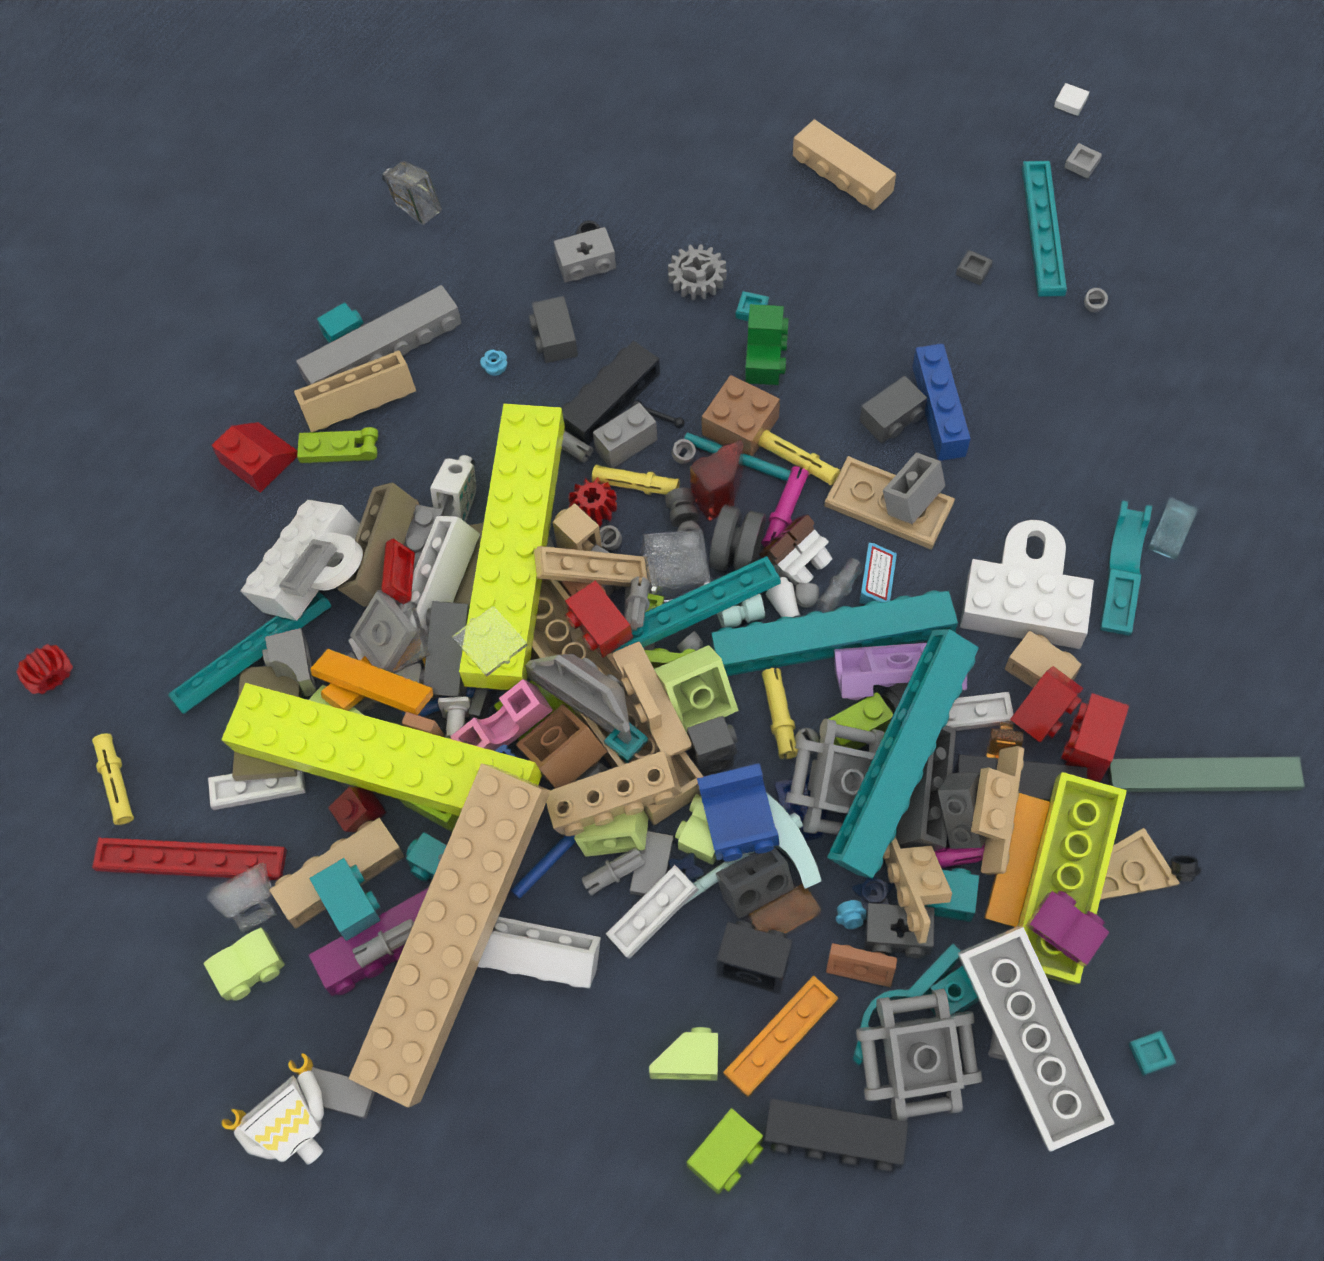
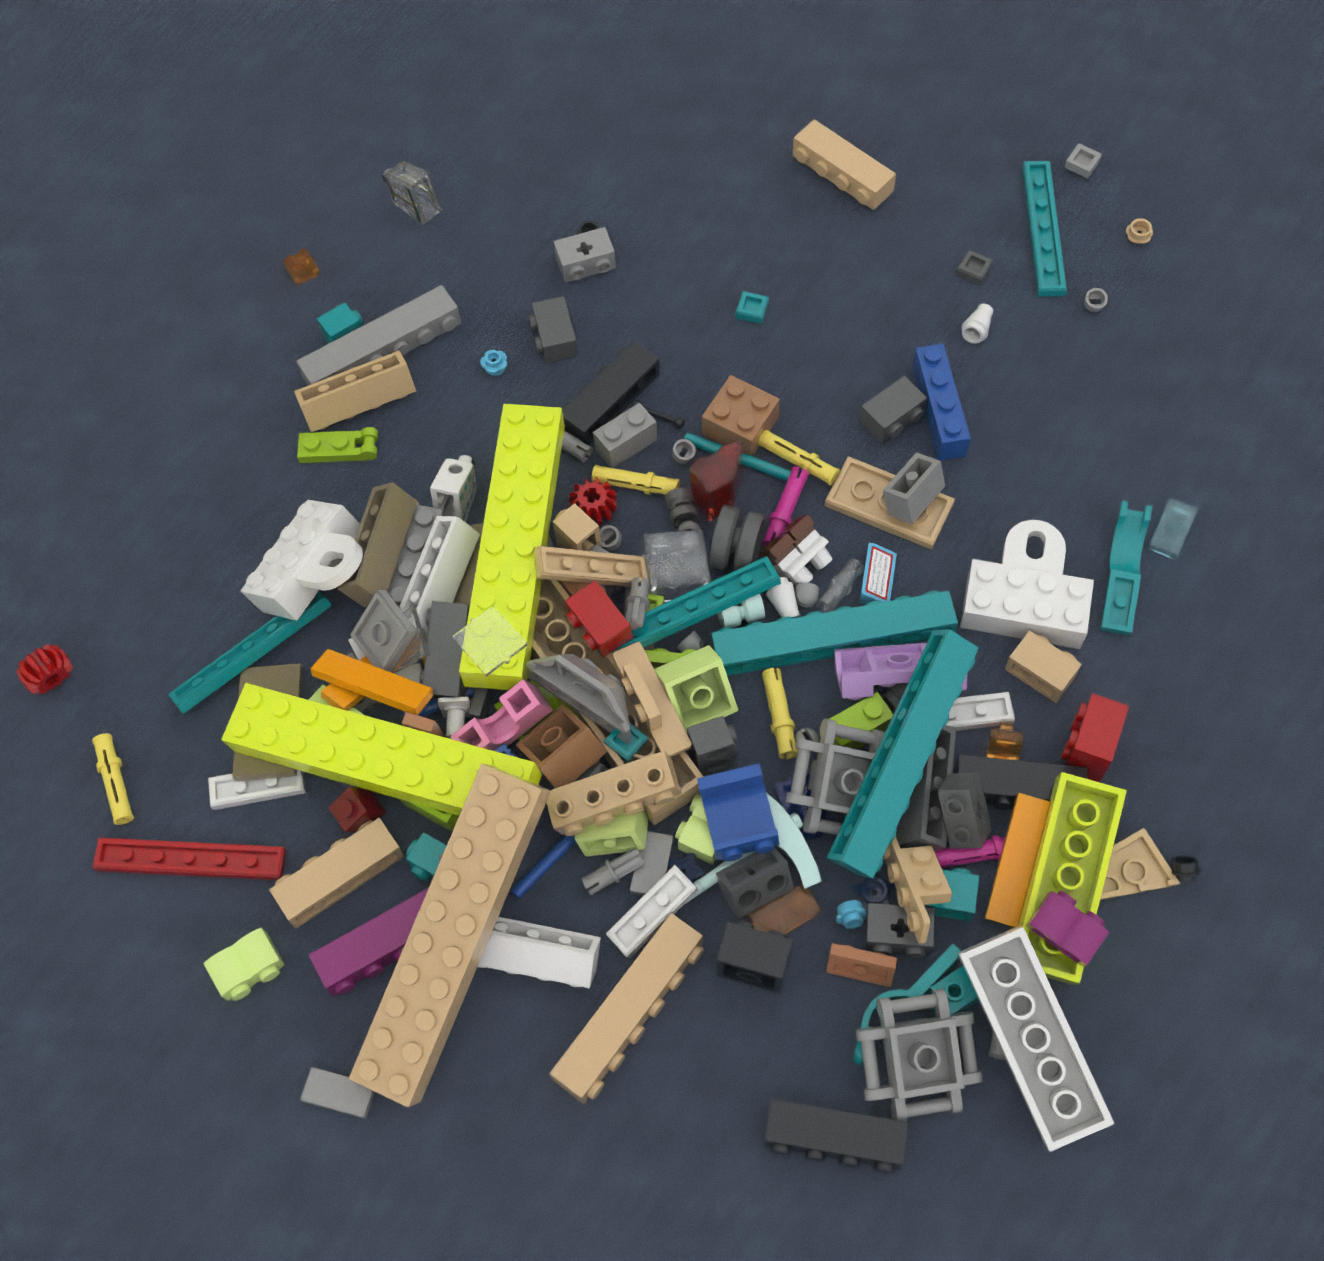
(242, 893): clear piece -> none
(254, 453): red slope -> none
(284, 1119): white torso -> none
(290, 657): light grey arch -> none
(301, 266): none -> clear orange tile
(308, 567): light grey tile -> none
(345, 898): teal brick -> none
(383, 944): light grey axle -> none
(398, 571): red tile -> none
(627, 1009): none -> tan brick
(689, 1057): yellowish green slope -> none
(697, 272): light grey gear -> none
(726, 1152): lime brick -> none
(765, 342): green brick -> none
(780, 1036): light orange tile -> none
(977, 324): none -> white cone
(996, 808): tan bracket -> none
(1047, 704): red brick -> none
(1071, 99): white tile -> none
(1139, 231): none -> tan plate
(1152, 1053): teal tile -> none
(1207, 774): sand green tile -> none

